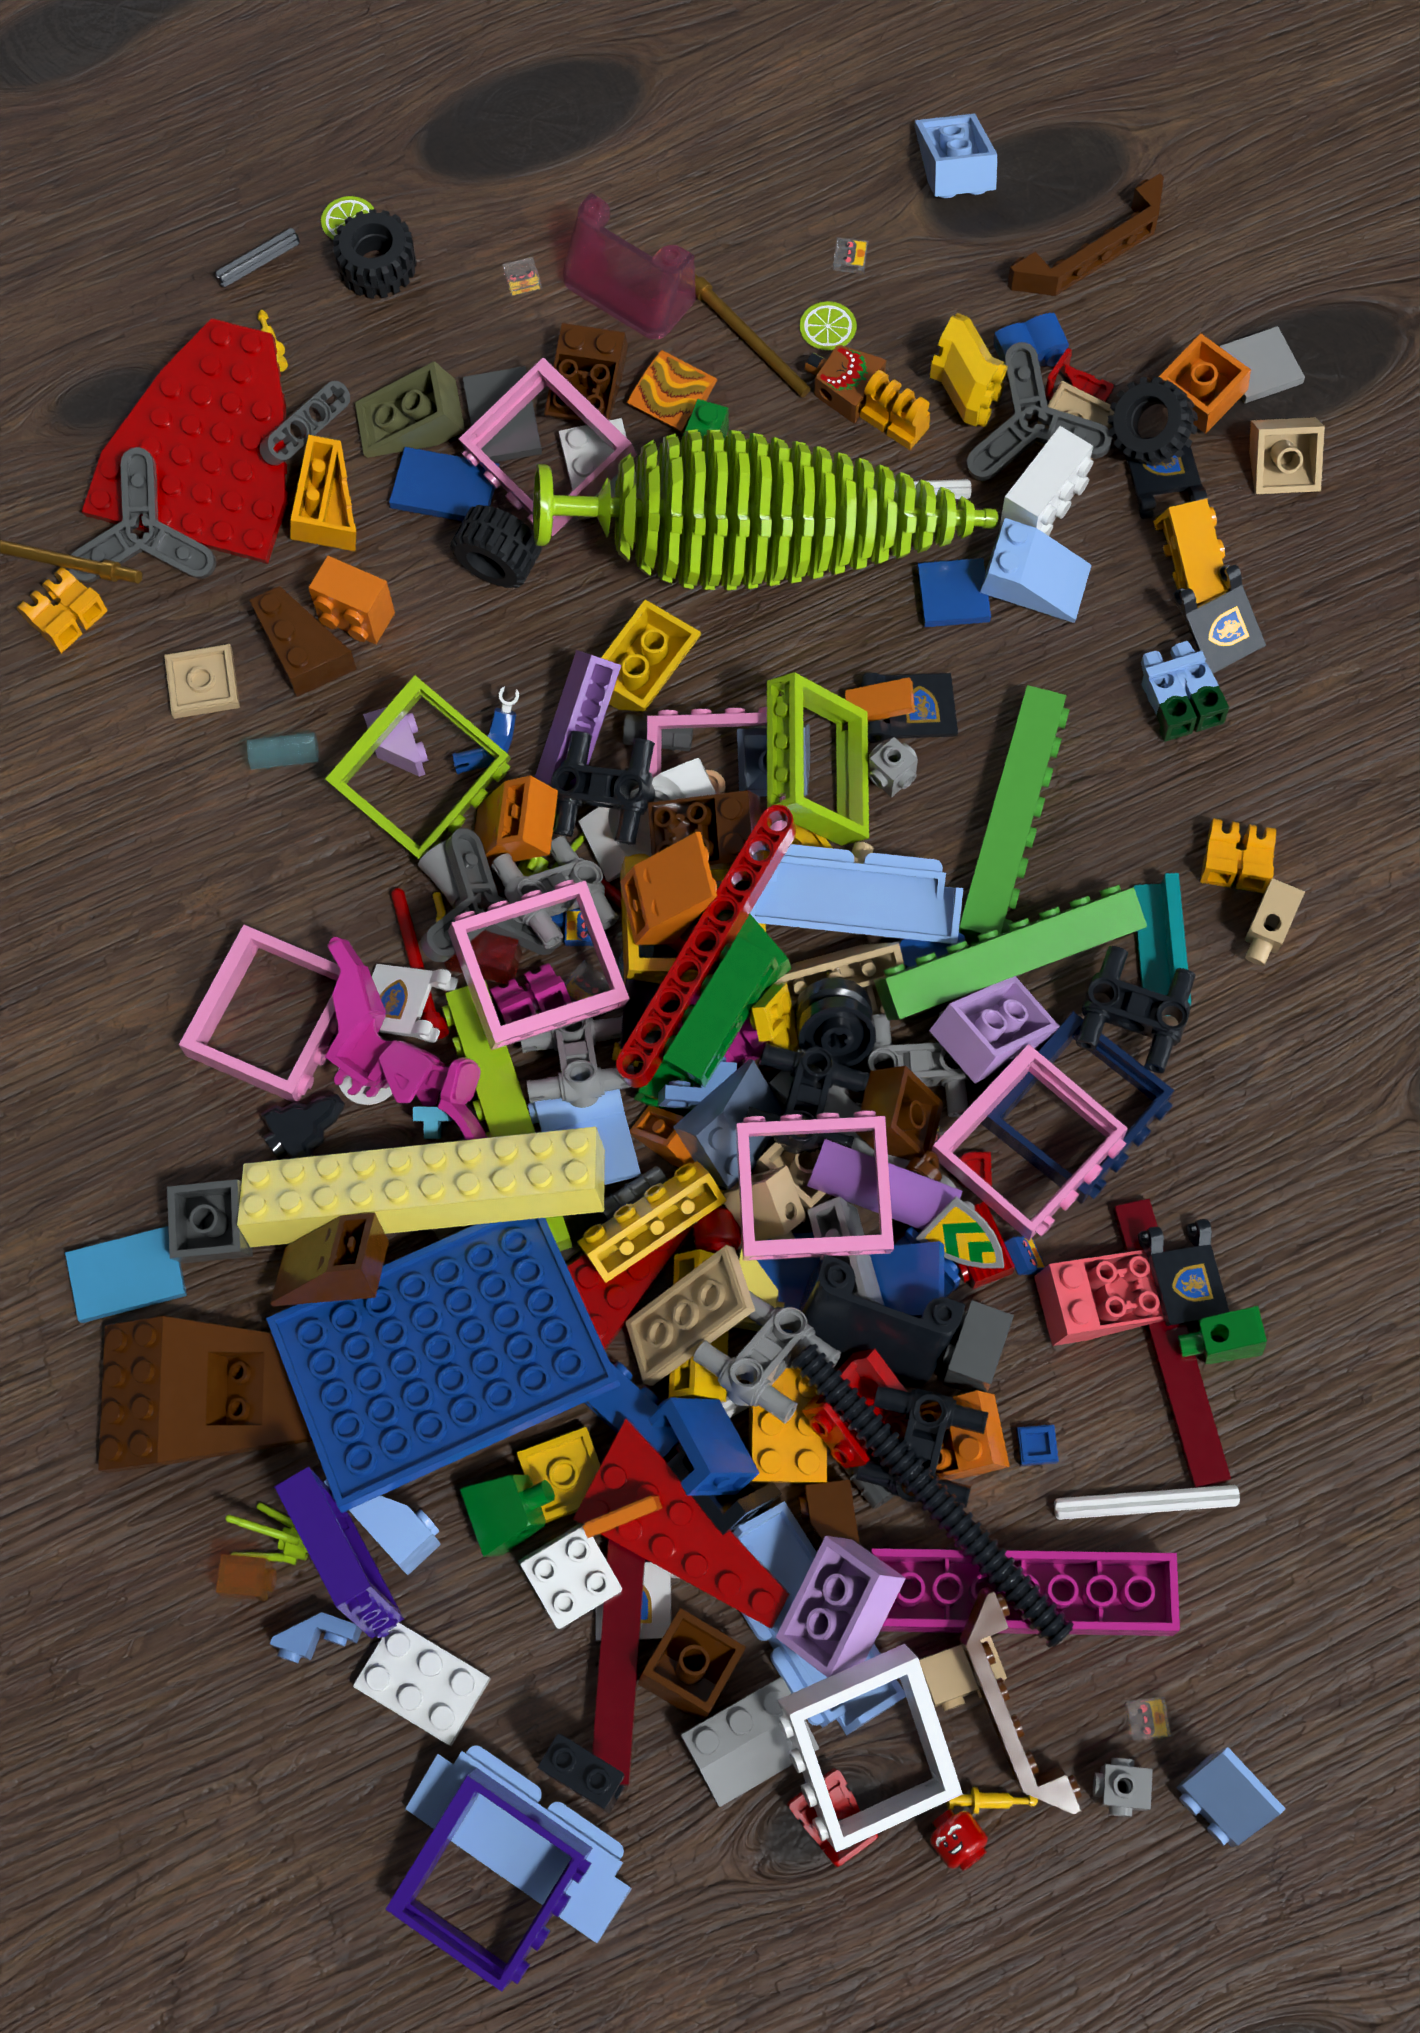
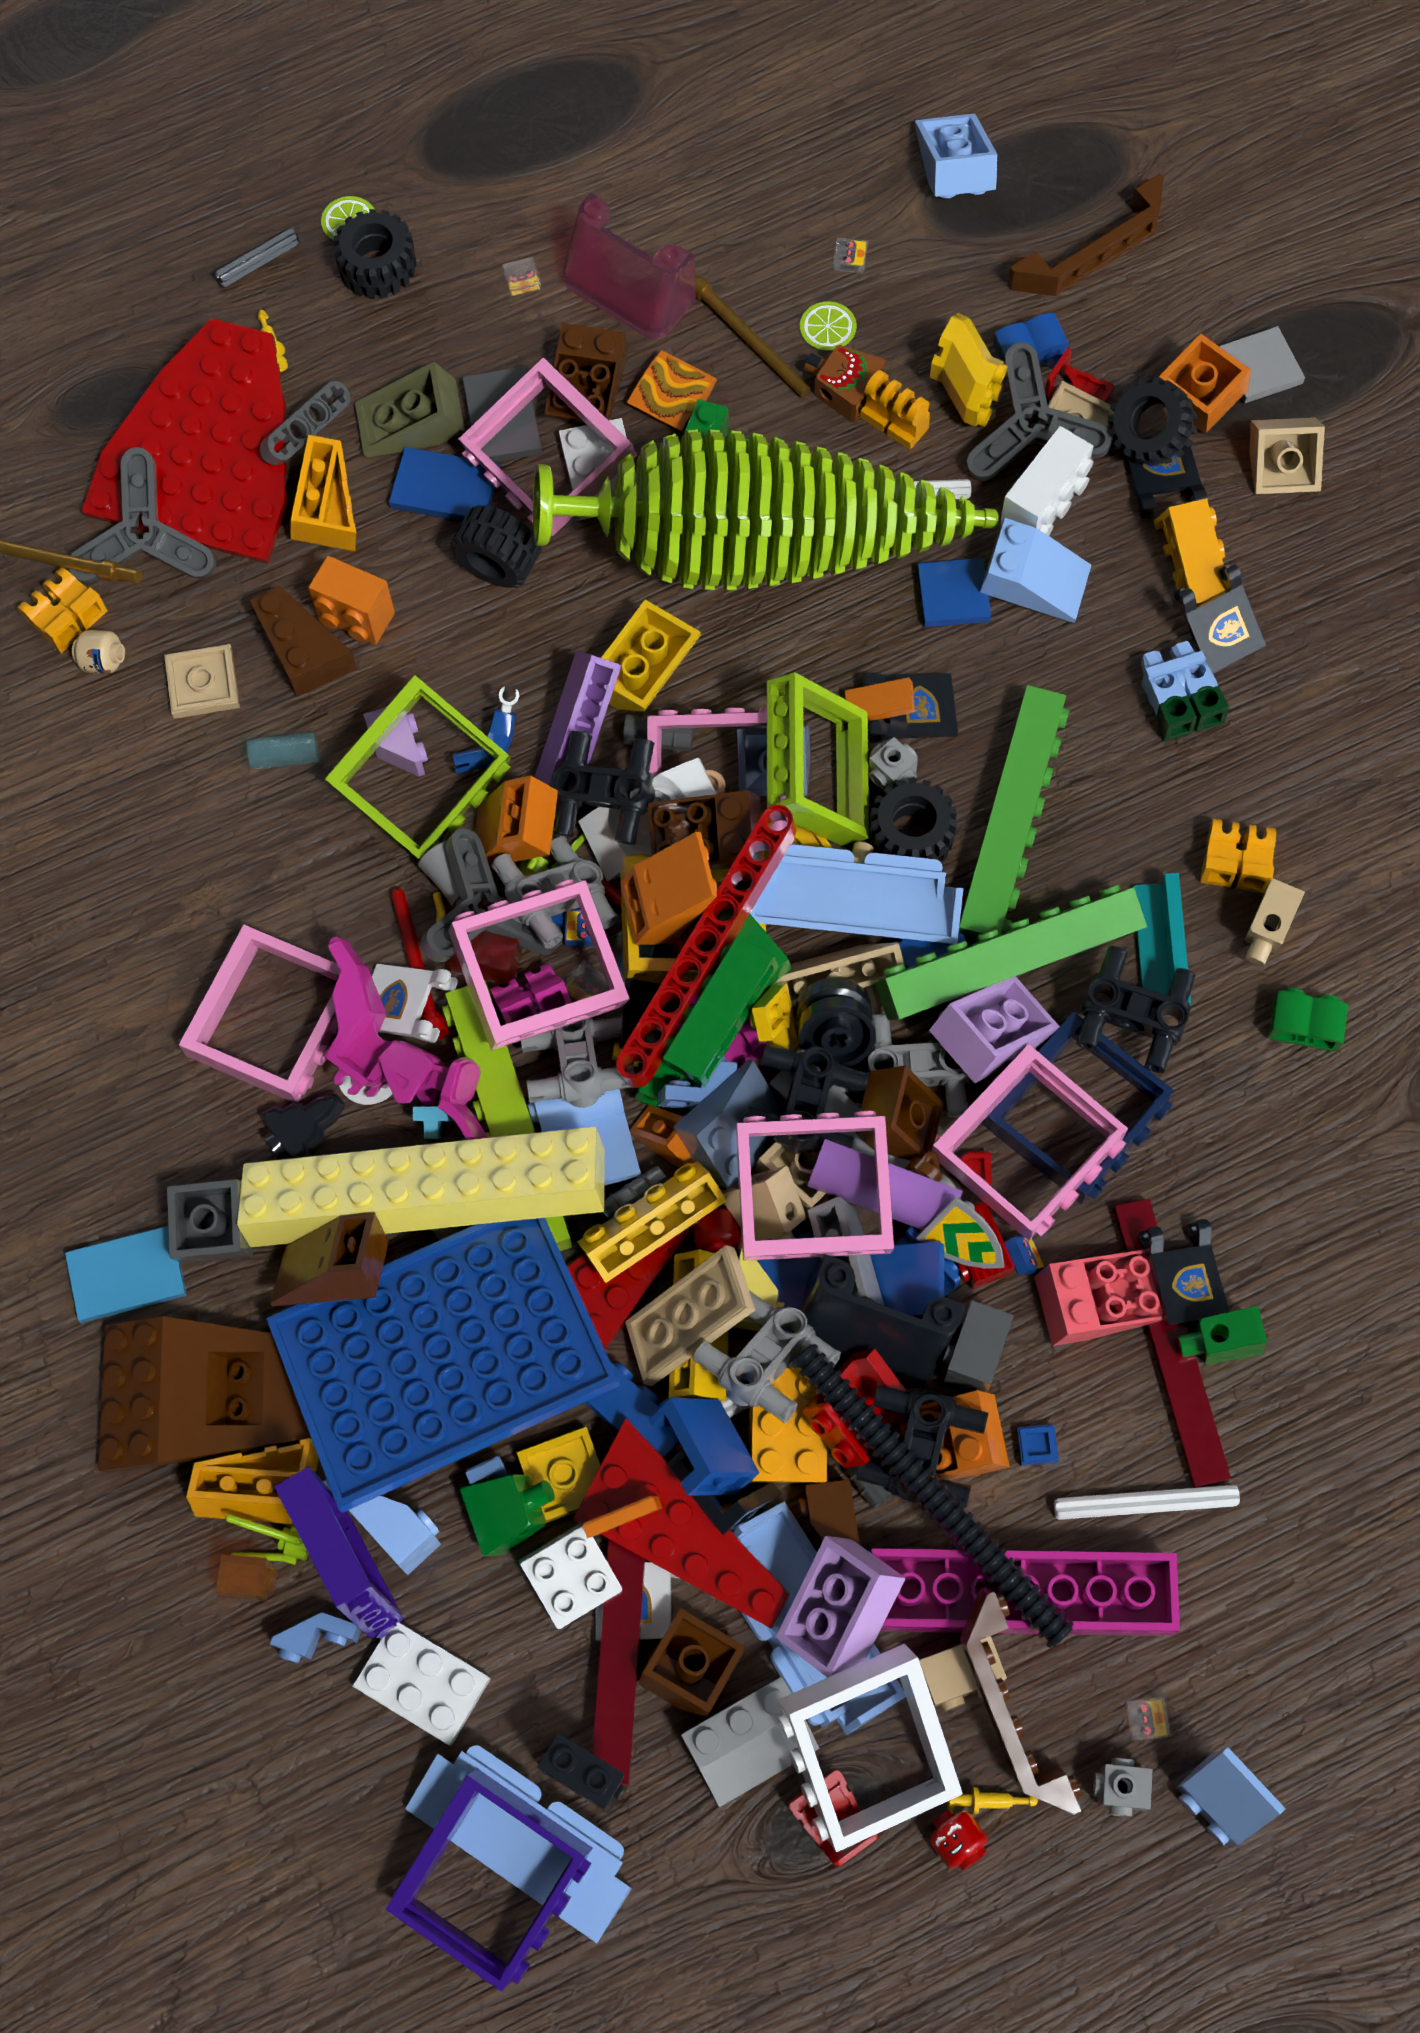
(98, 651): none -> tan head
(246, 1483): none -> light orange wedge
(486, 1471): none -> medium blue tile
(918, 801): none -> black tyre
(1308, 1020): none -> green brick

